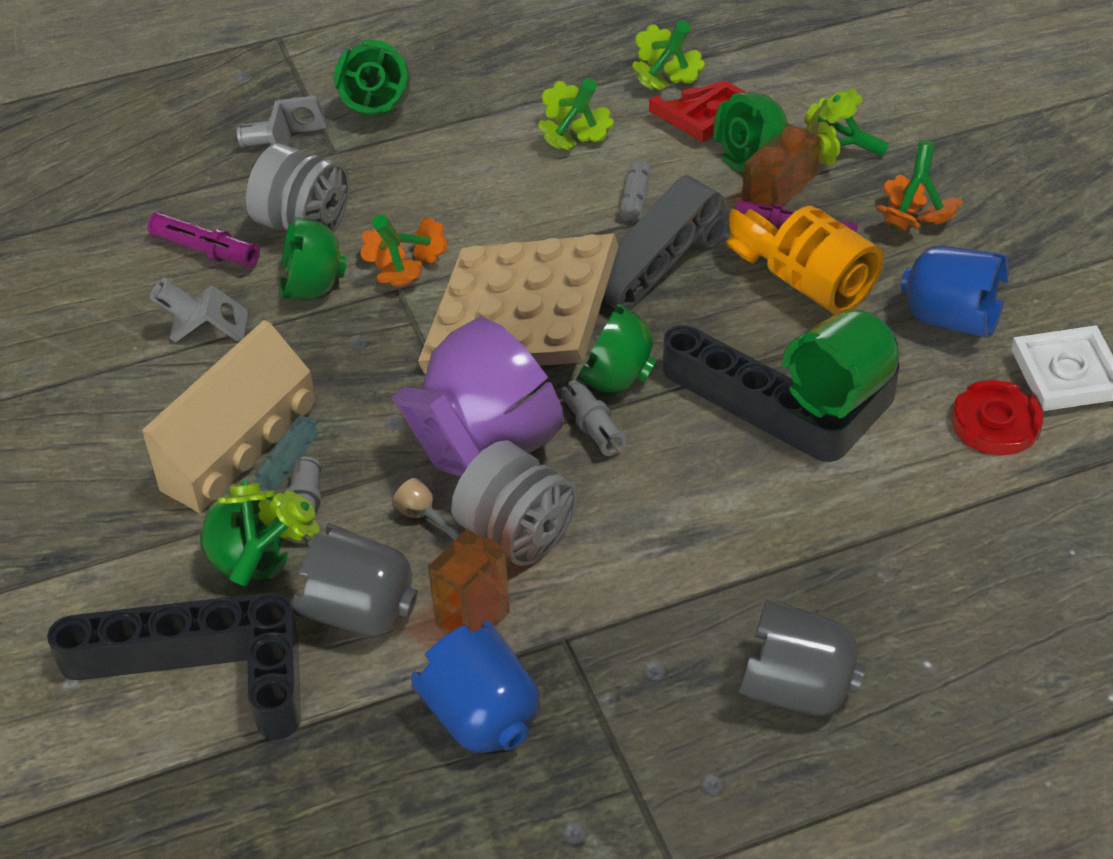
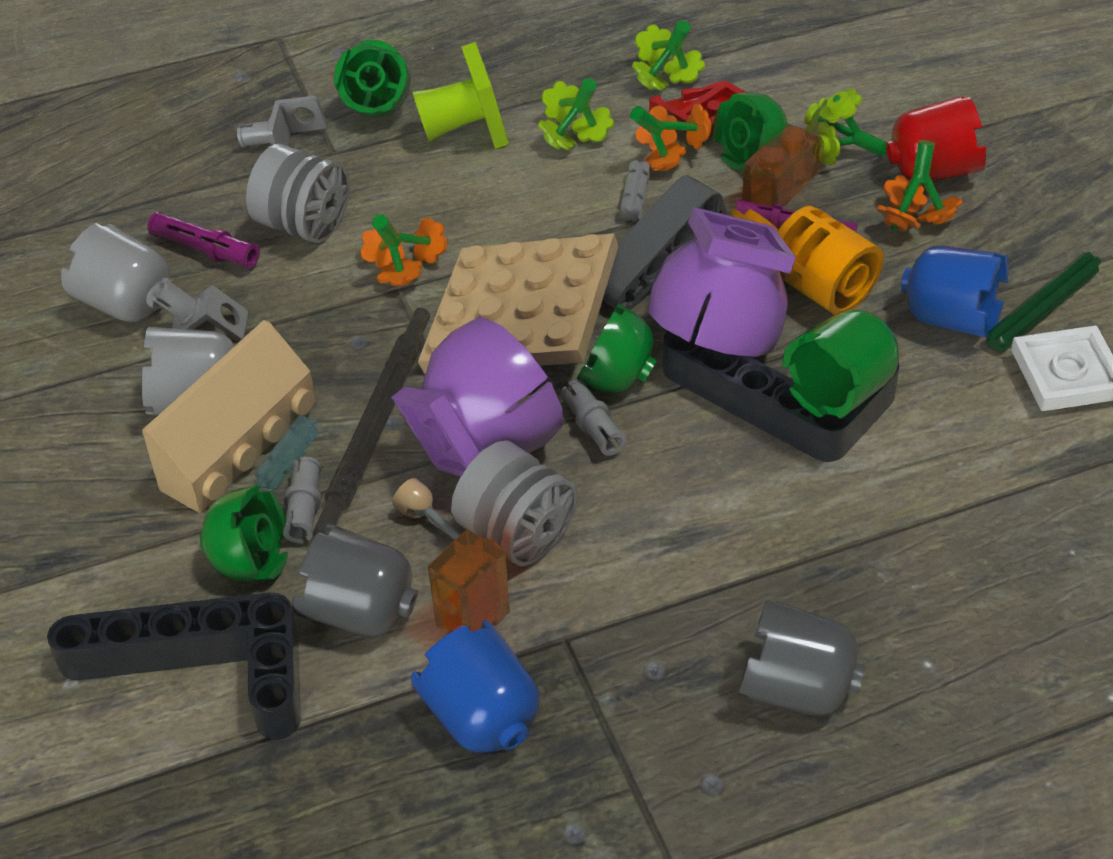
(114, 273): none -> light grey cylinder
(177, 362): none -> light grey cylinder
(284, 515): plant -> none
(310, 260): green cylinder -> none
(372, 423): none -> clear smoke axle
(462, 103): none -> lime plant
(659, 132): none -> orange plant
(733, 272): none -> medium lavender plate
(951, 128): none -> red cylinder
(997, 417): red tile -> none
(1043, 301): none -> dark green axle

